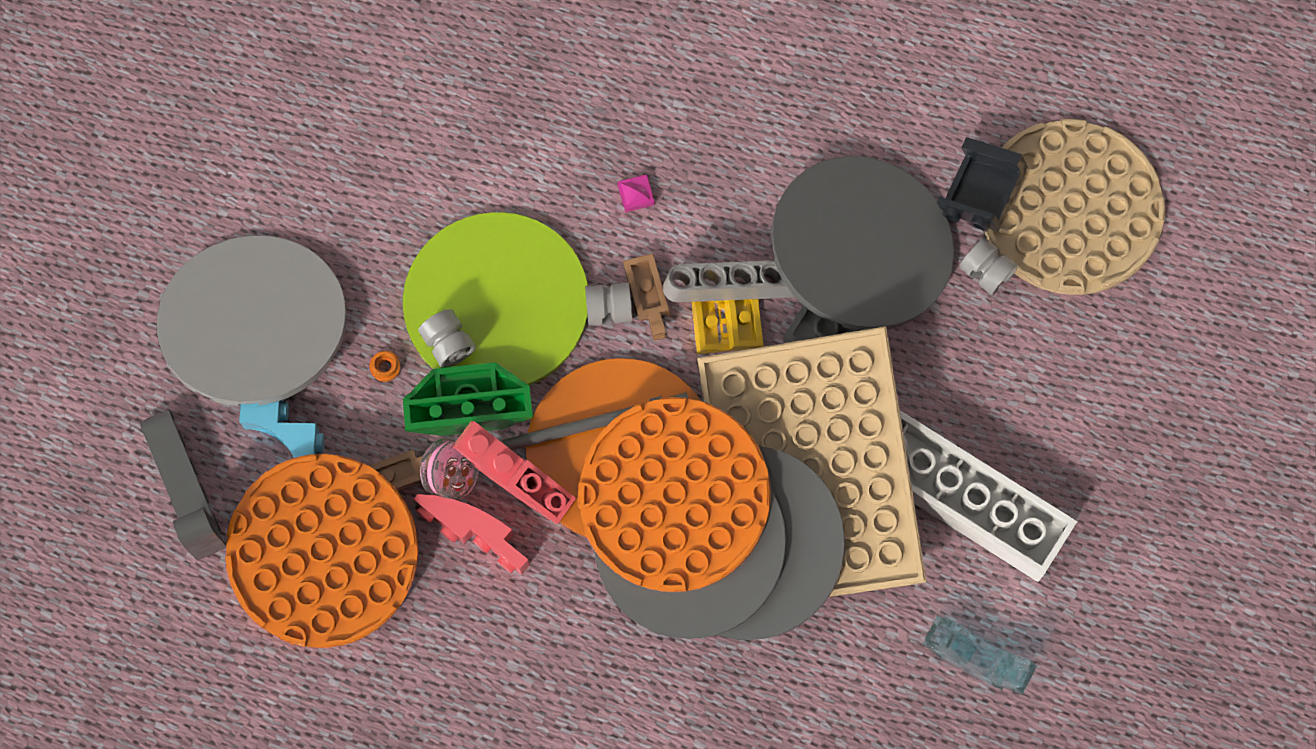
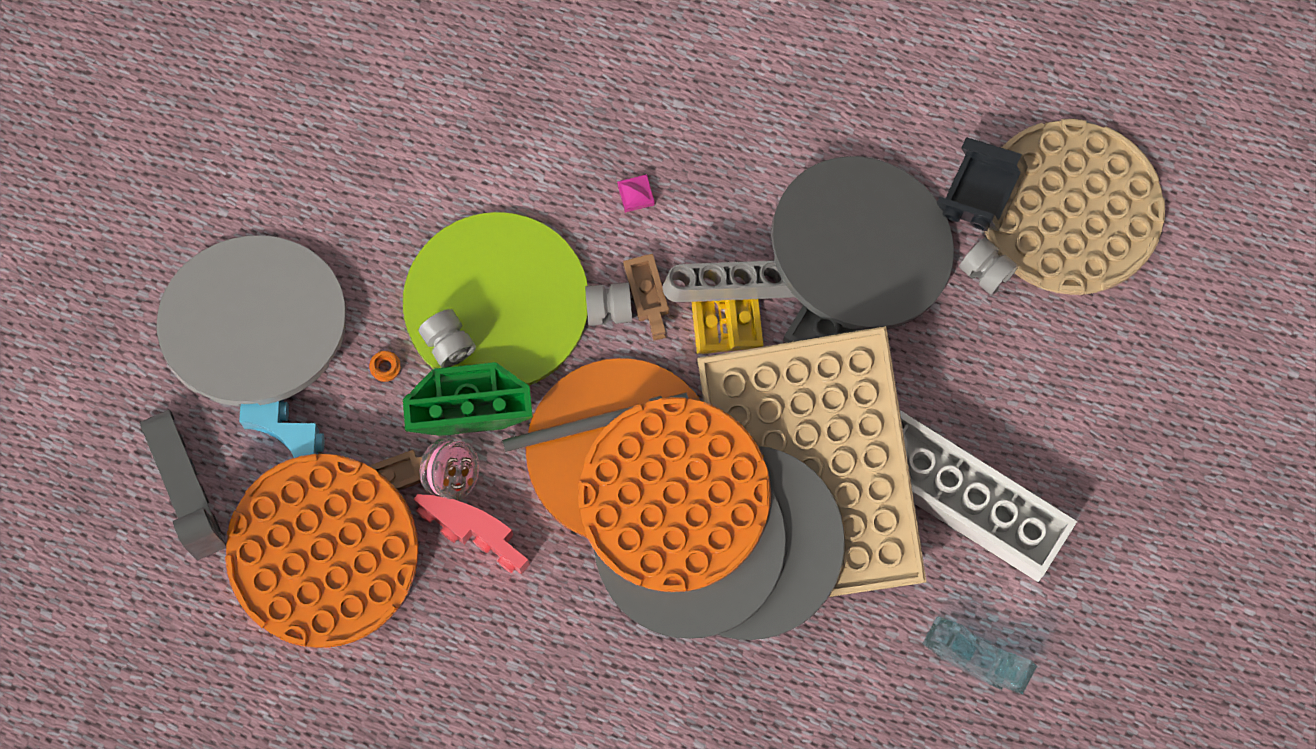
(513, 473): coral slope -> none

